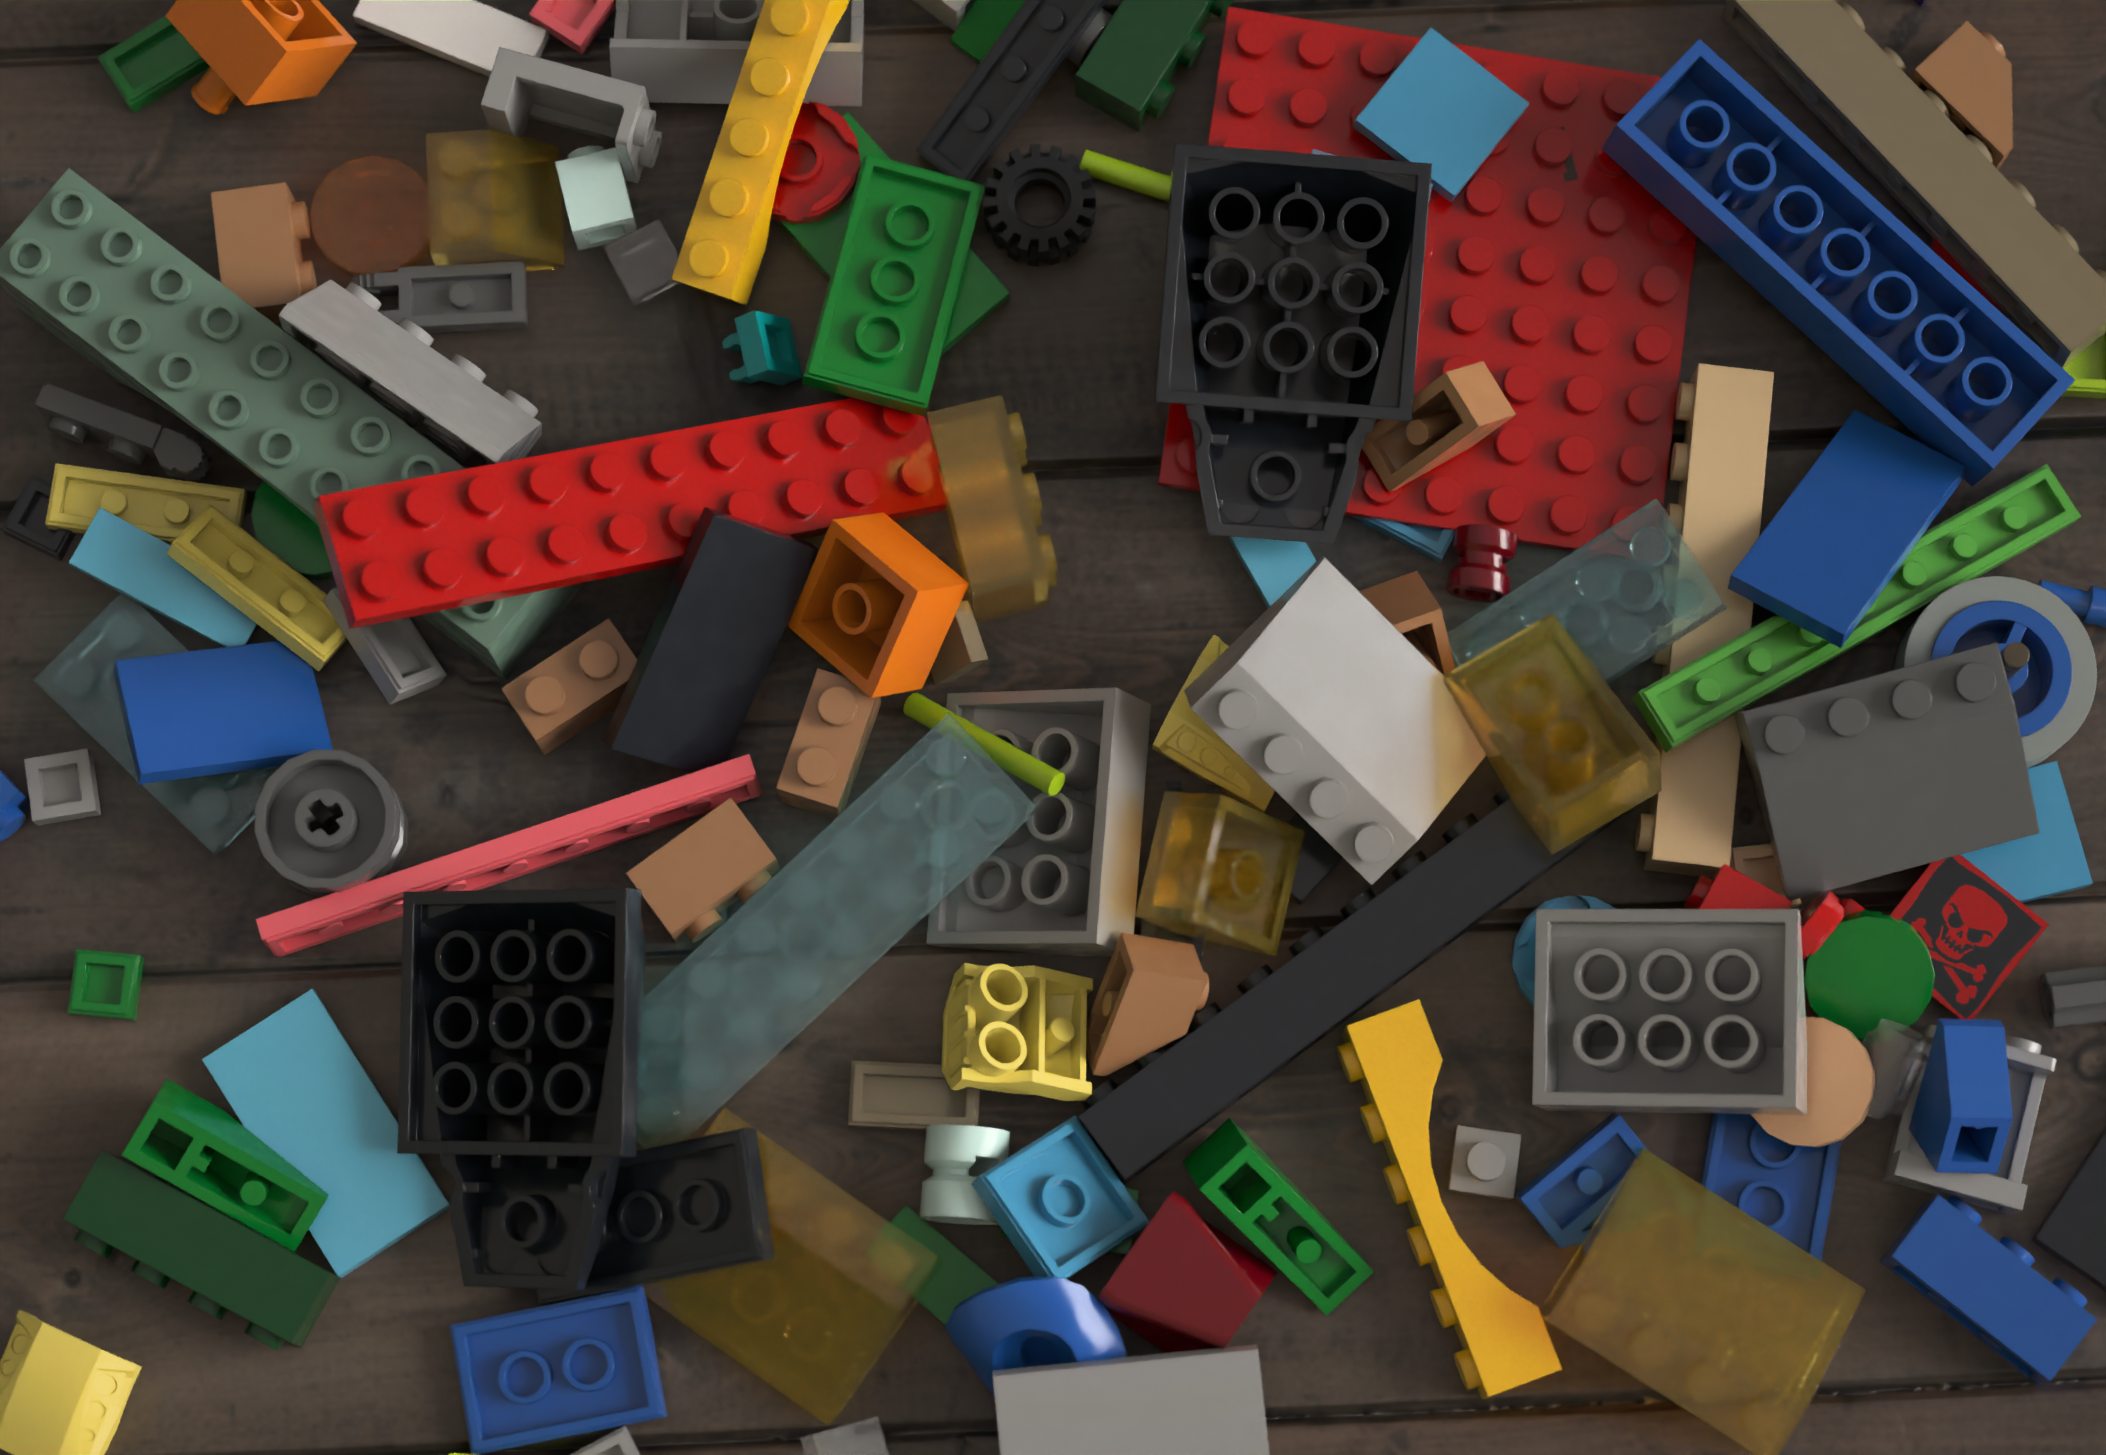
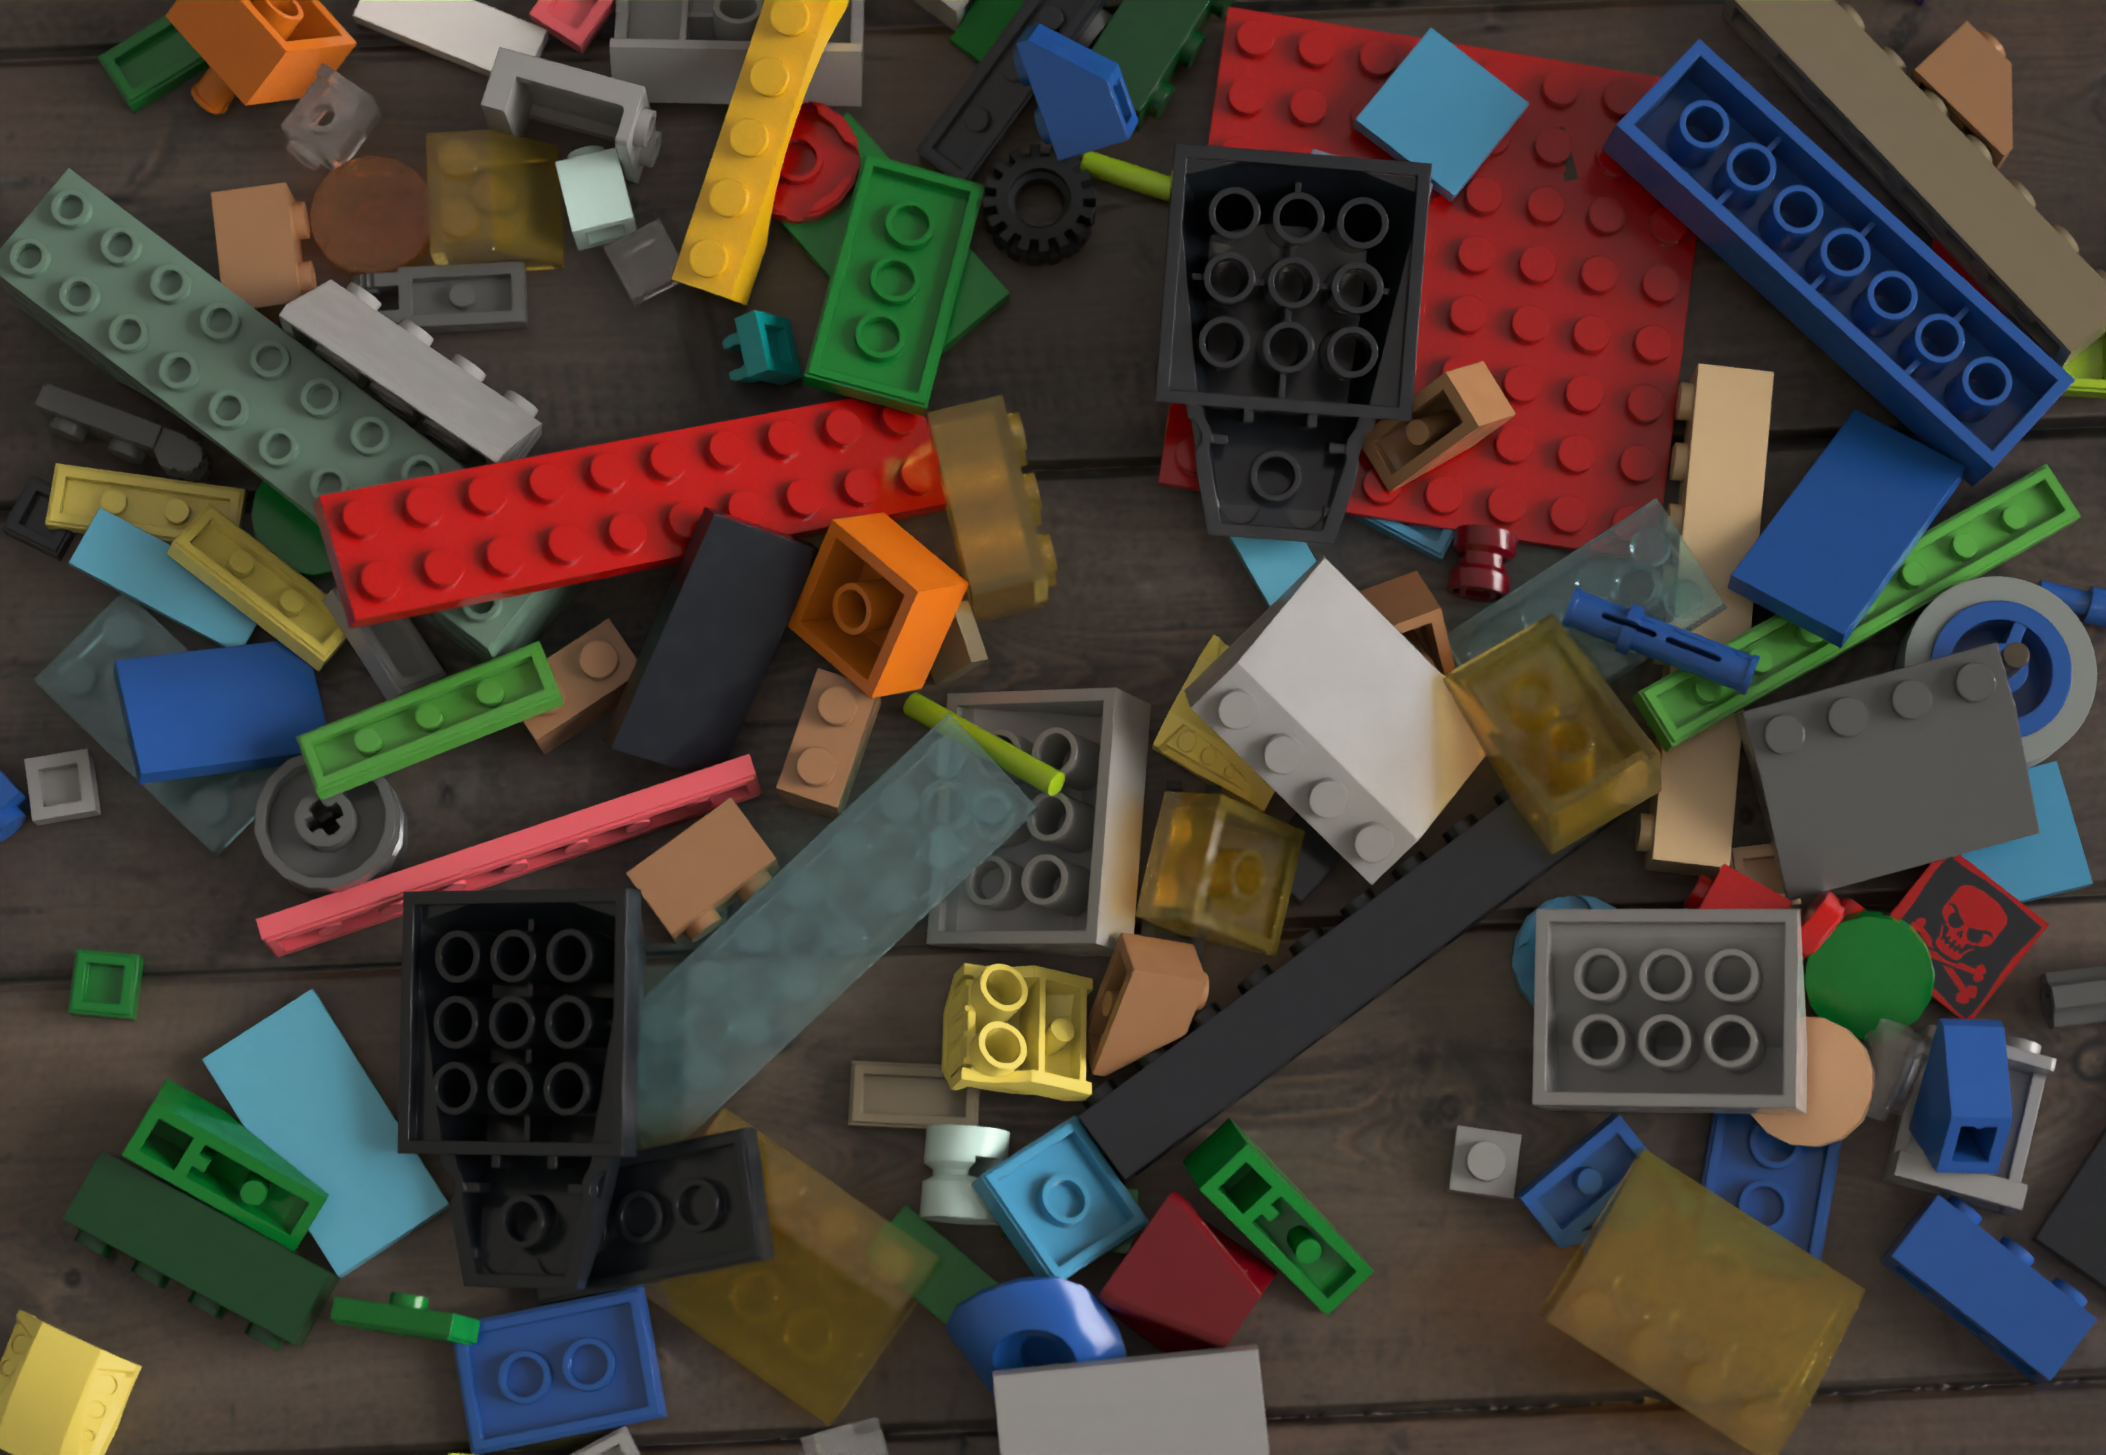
(338, 141): none -> clear brick
(405, 1316): none -> green plate
(429, 720): none -> bright green tile
(1077, 93): none -> blue slope
(1497, 1329): yellow arch -> none
(1660, 641): none -> blue pin

